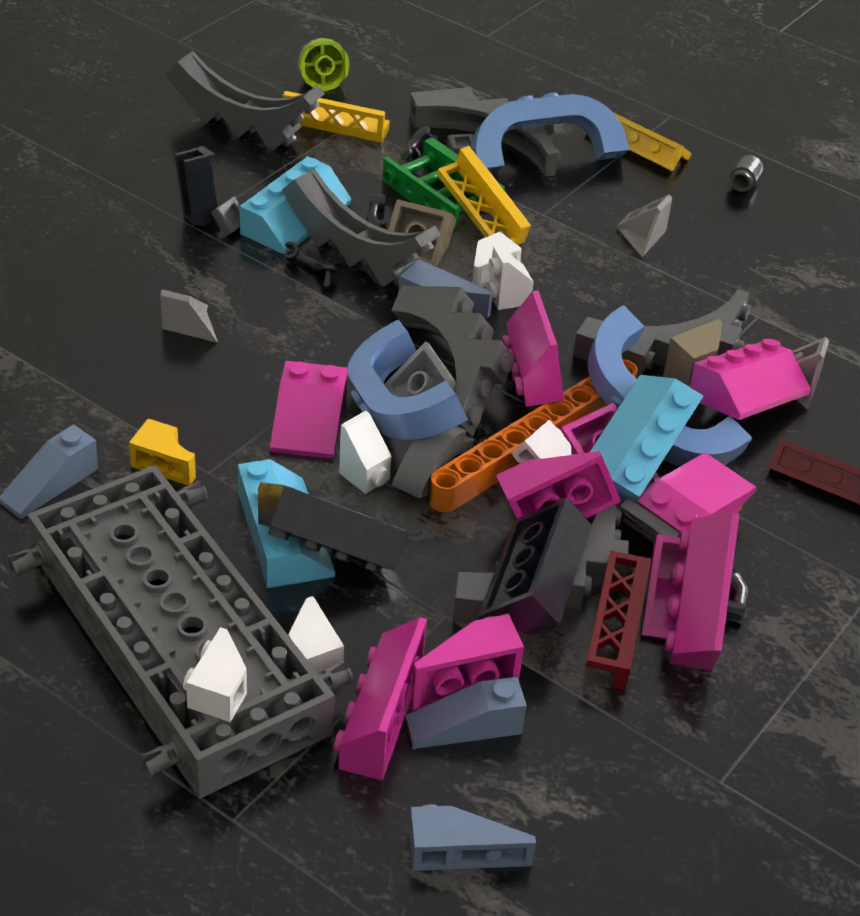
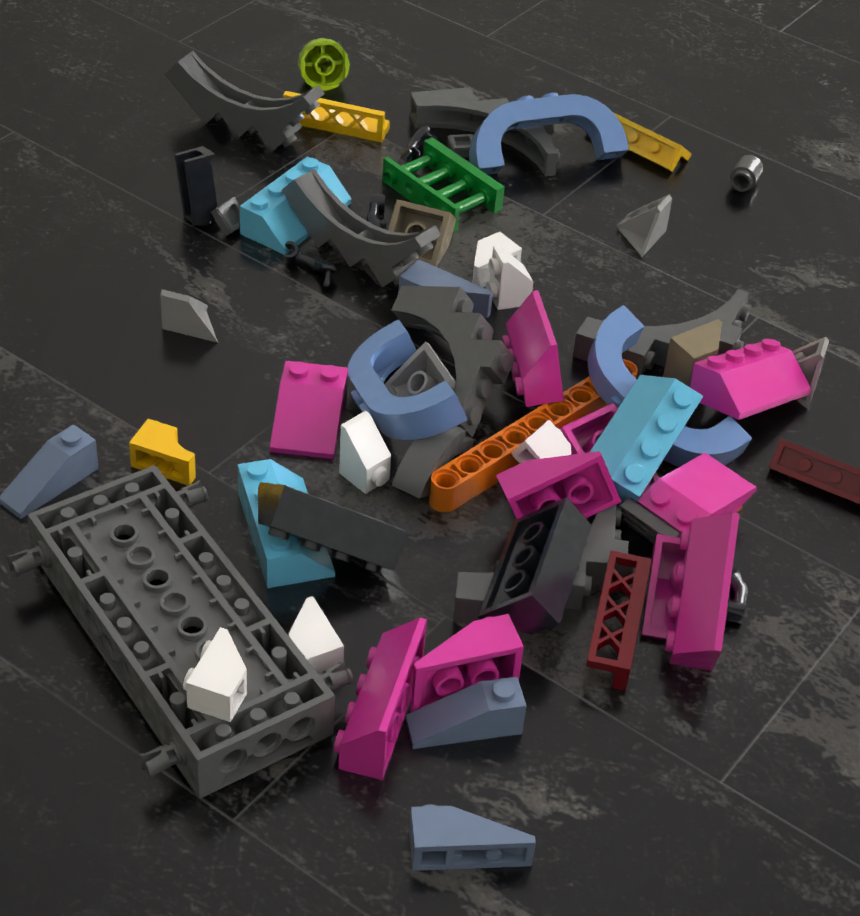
(491, 197): yellow fence -> none

